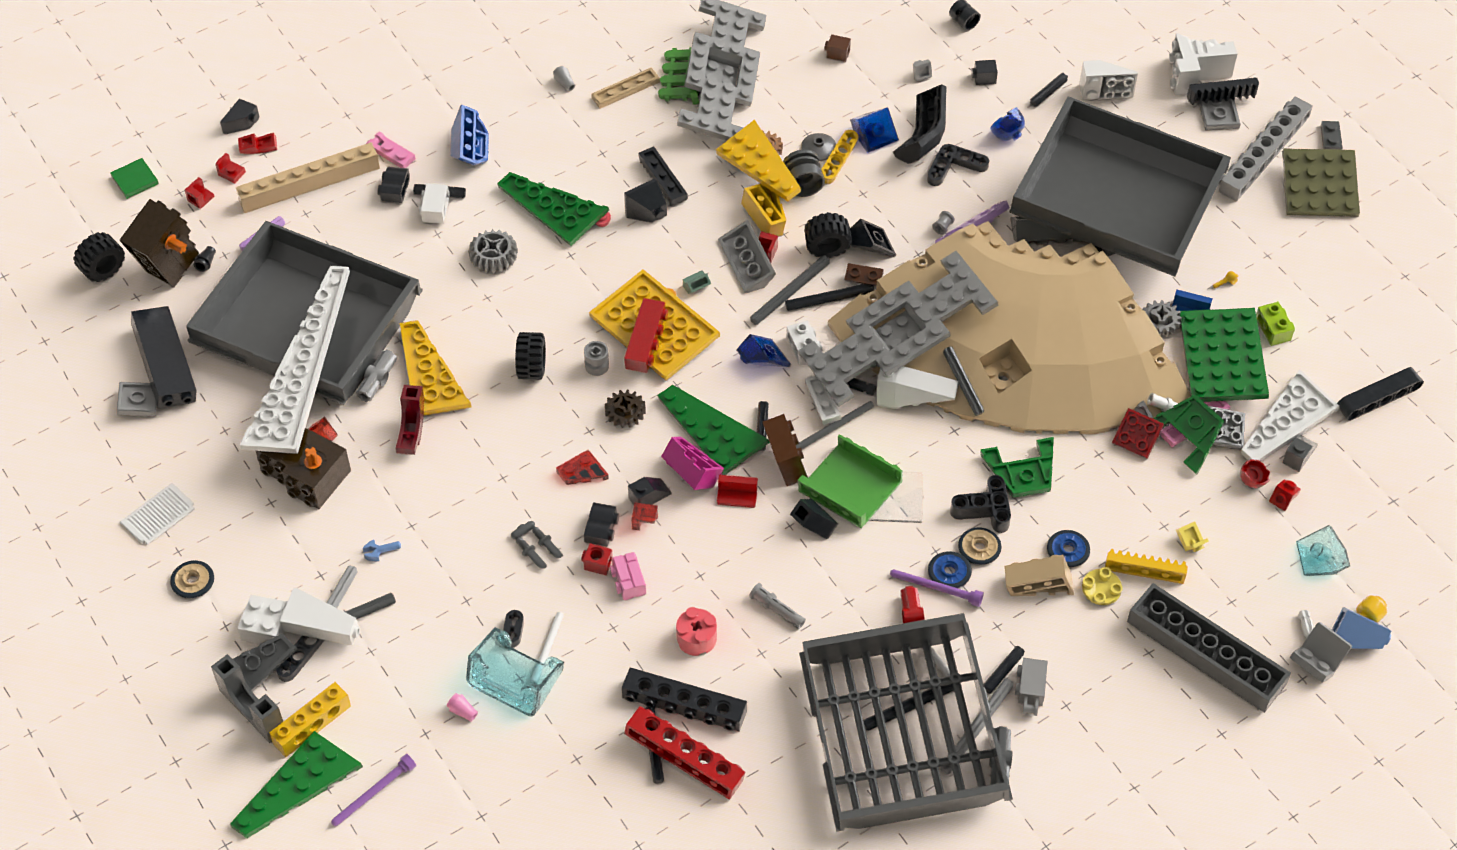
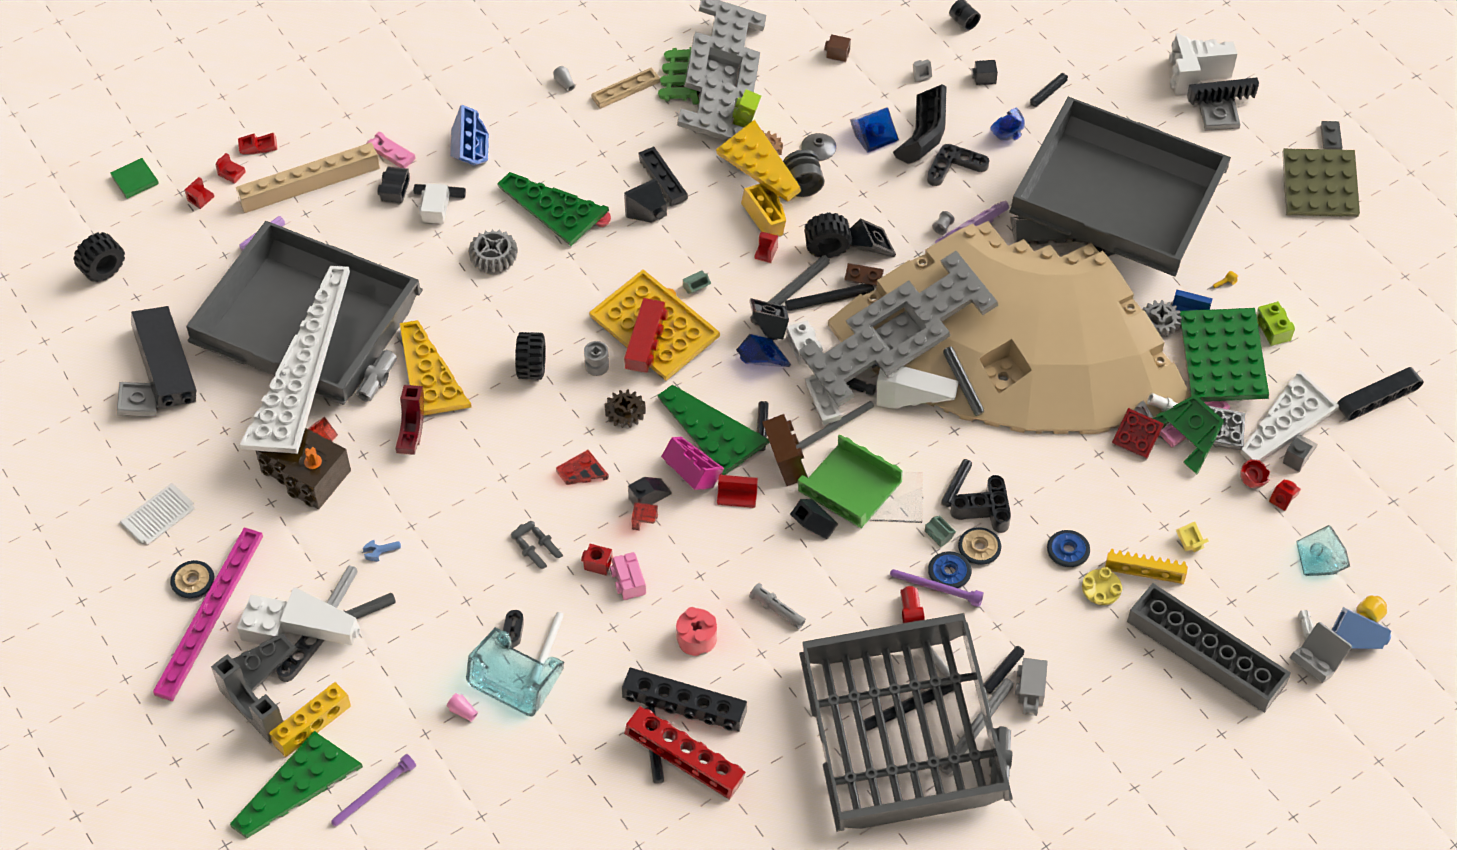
(160, 242): dark brown piece -> none
(204, 260): black cone -> none
(208, 614): none -> dark pink plate
(240, 117): black slope -> none
(600, 524): black brick -> none
(746, 109): none -> lime brick
(747, 257): light grey slope -> none
(770, 317): none -> black slope
(840, 157): yellow beam -> none
(939, 530): none -> sand green piece
(956, 482): none -> black axle
(1025, 475): green wing -> none
(1039, 575): tan wedge -> none
(1106, 80): white slope -> none
(1265, 148): light grey brick -> none

